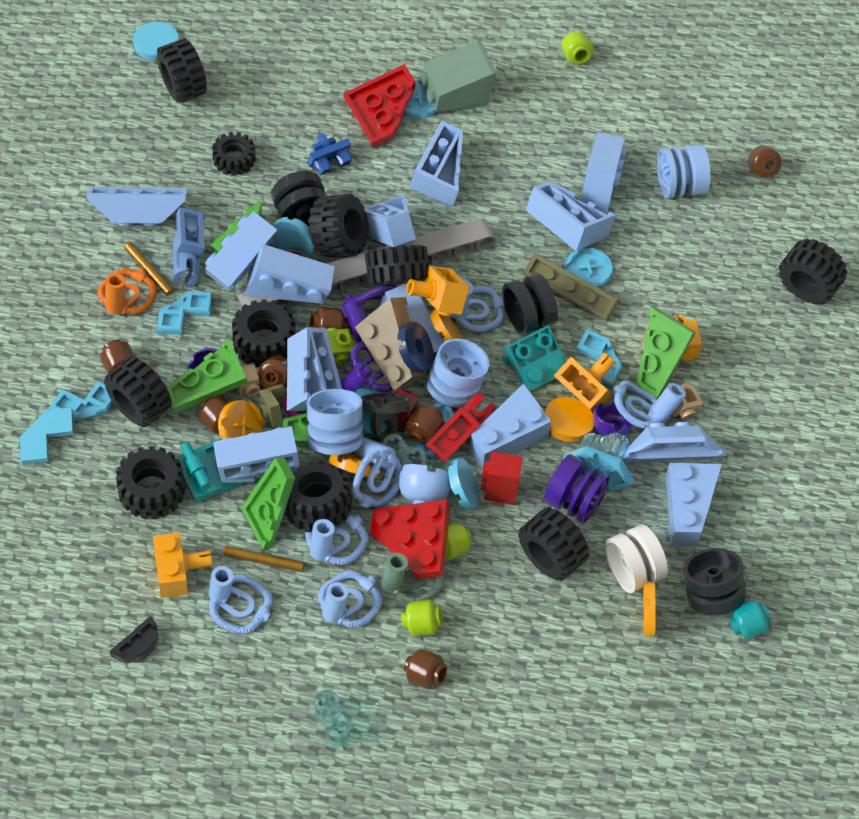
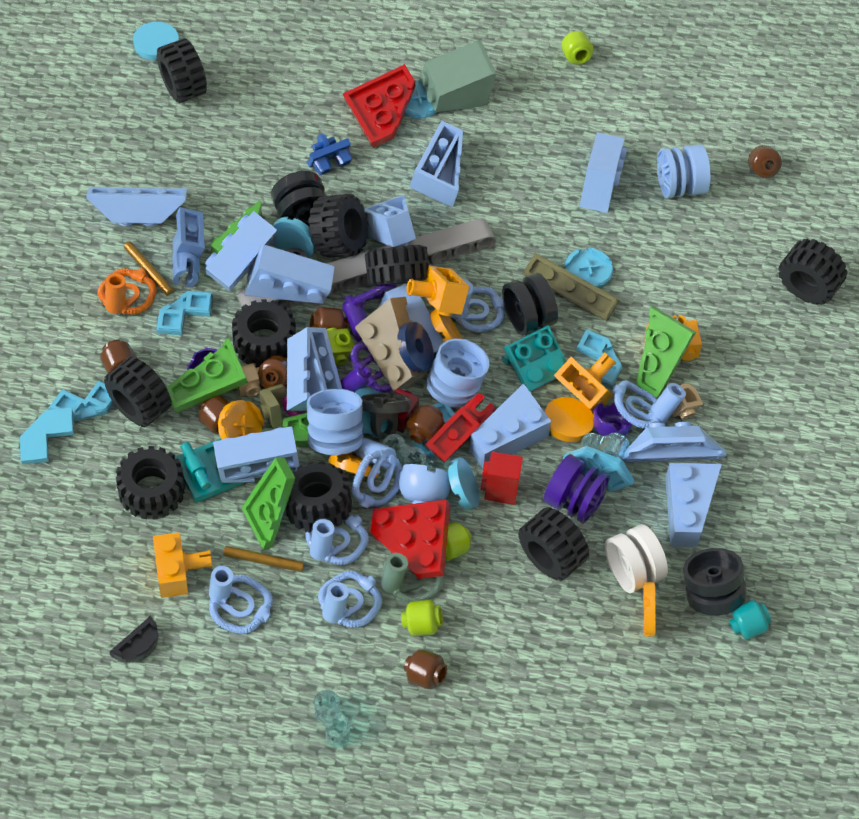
(233, 164): black tyre -> none
(568, 217): light blue wedge -> none

